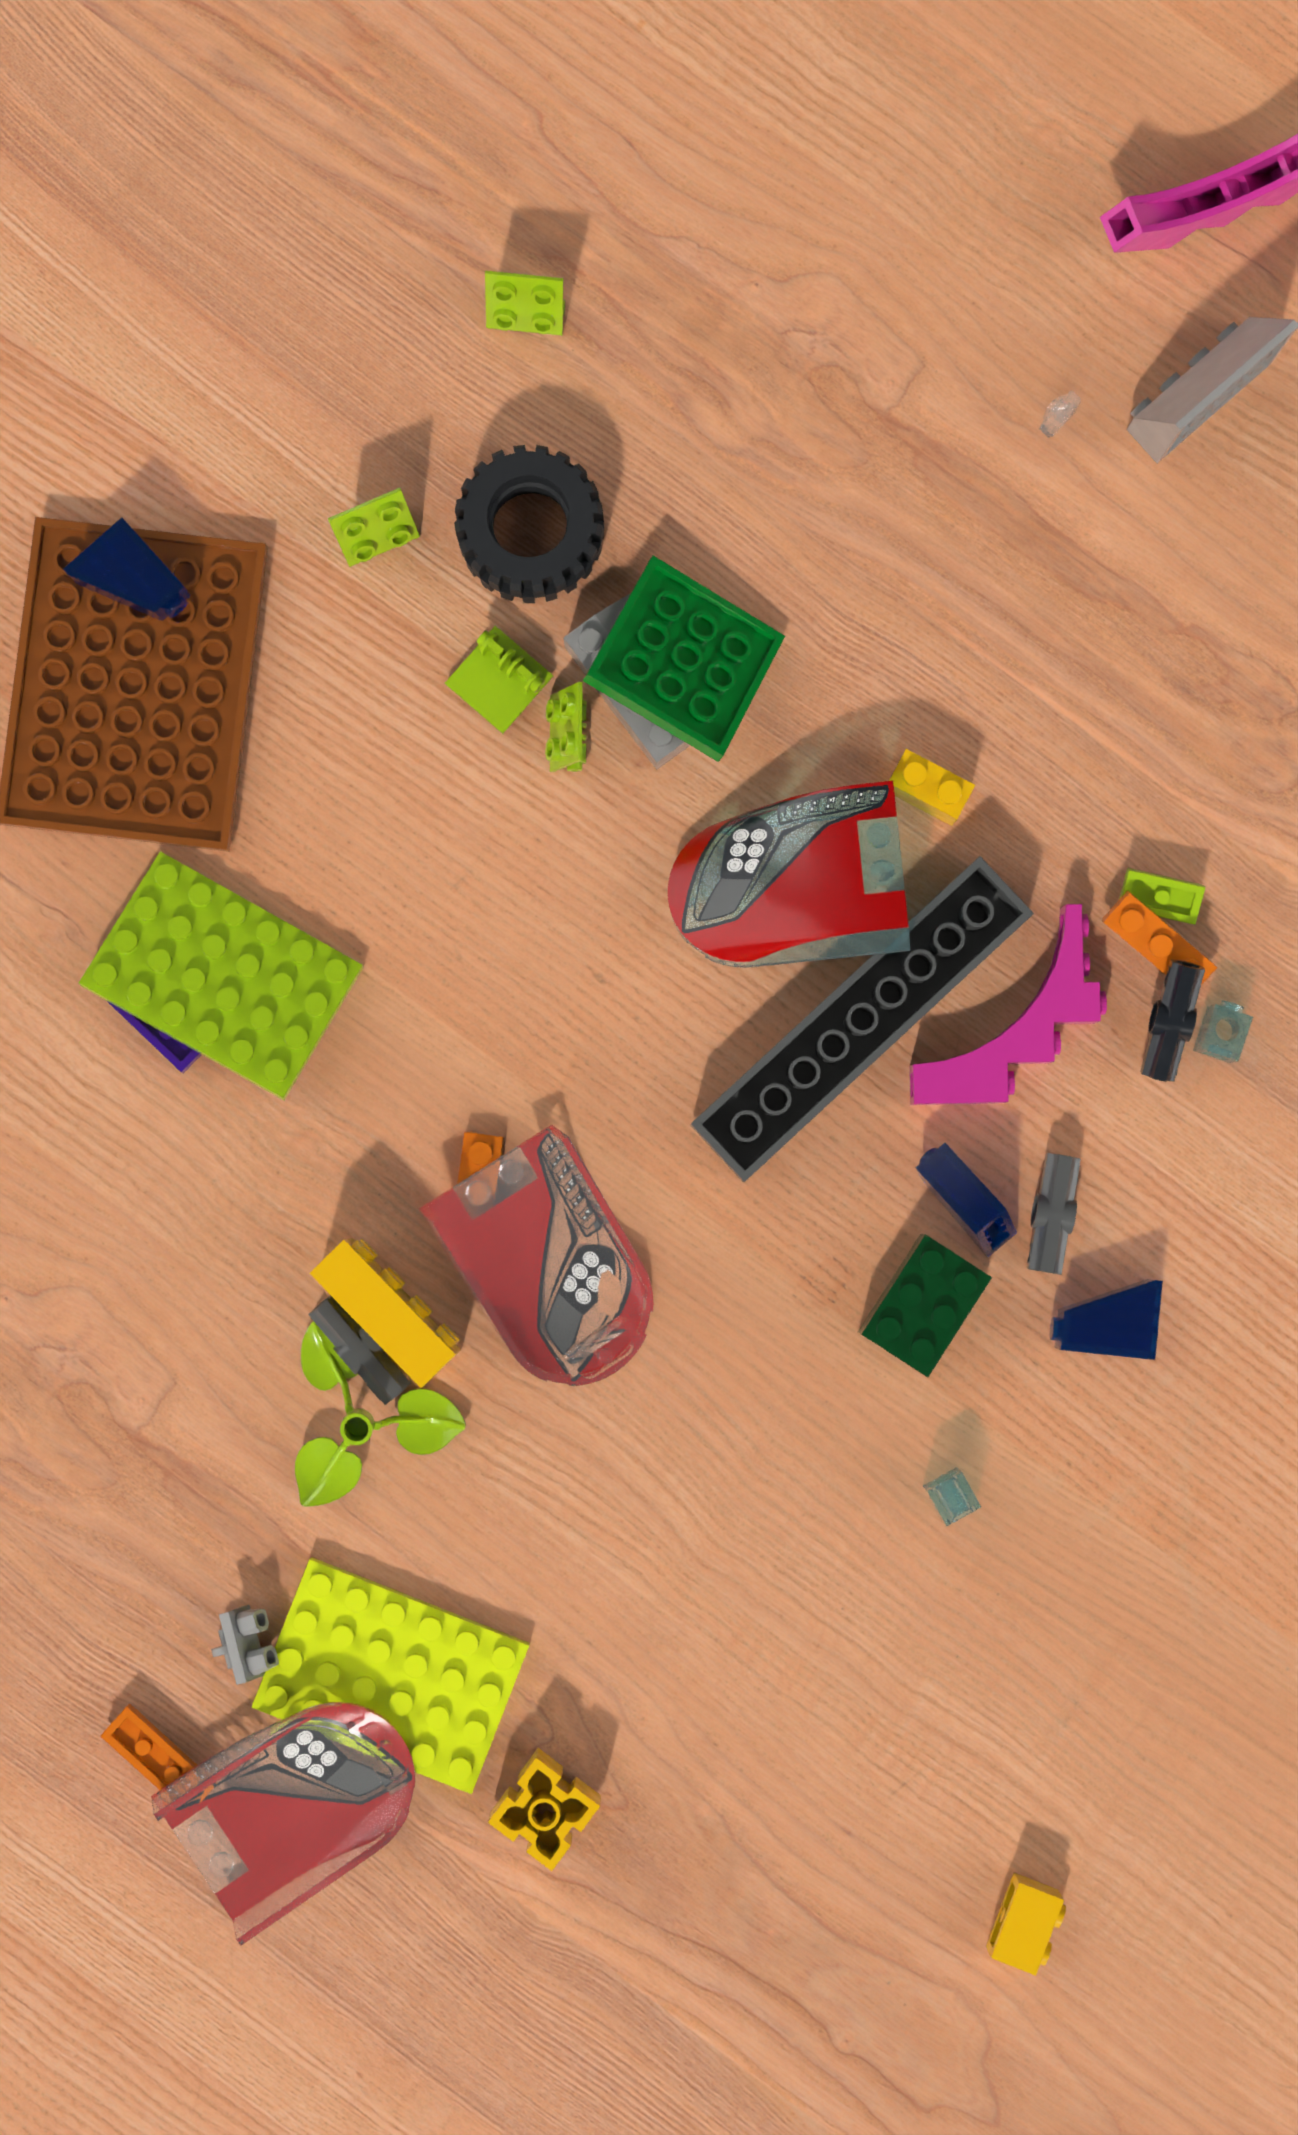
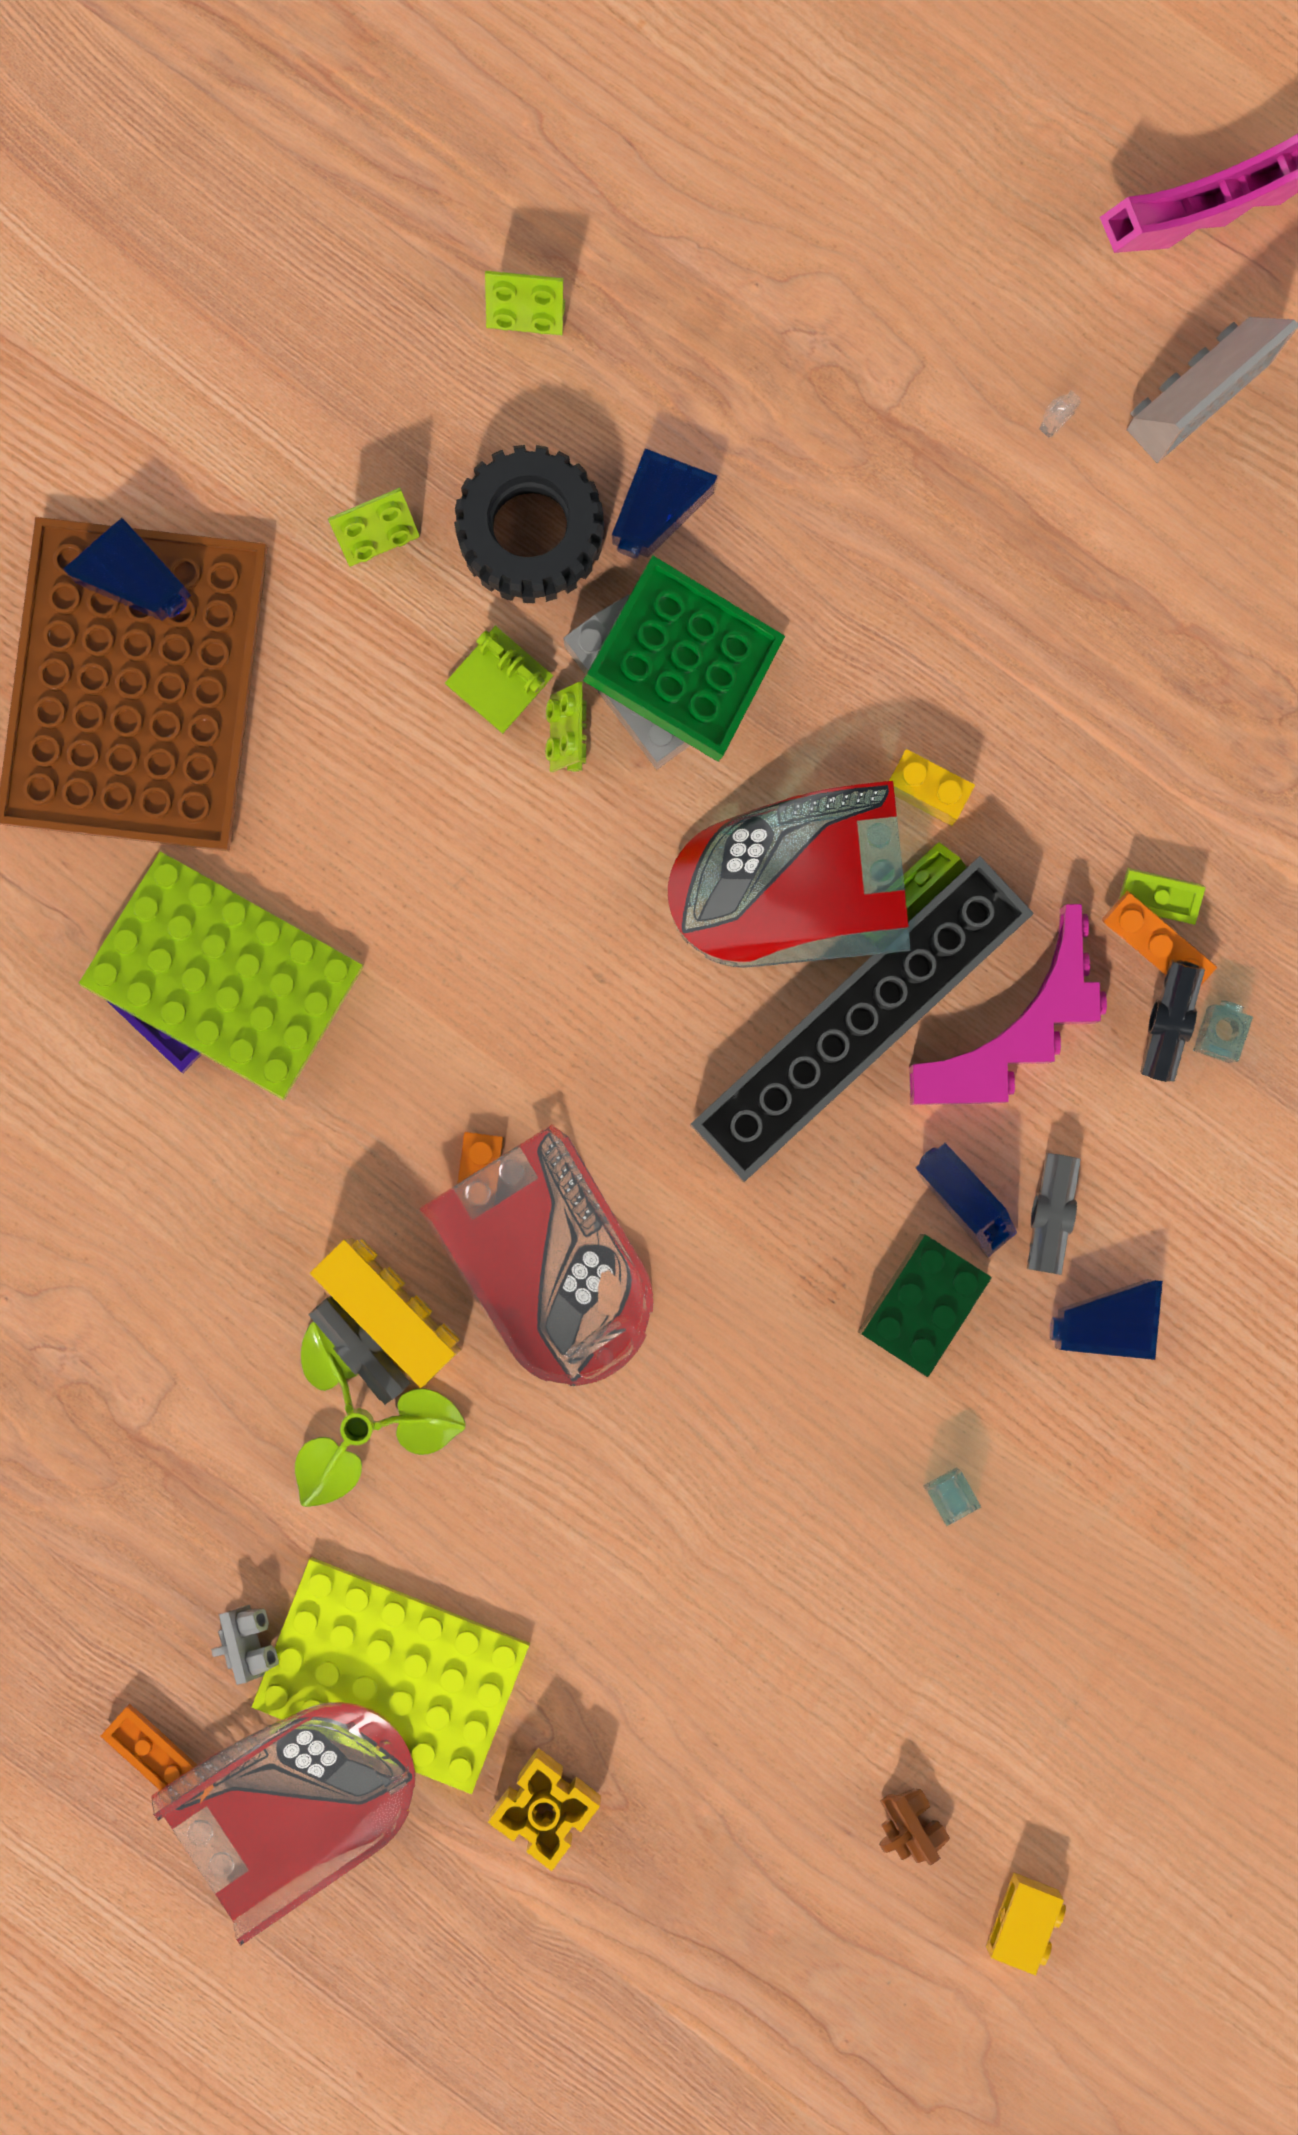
(659, 502): none -> clear blue slope
(905, 1831): none -> dark orange hips
(930, 877): none -> lime plate

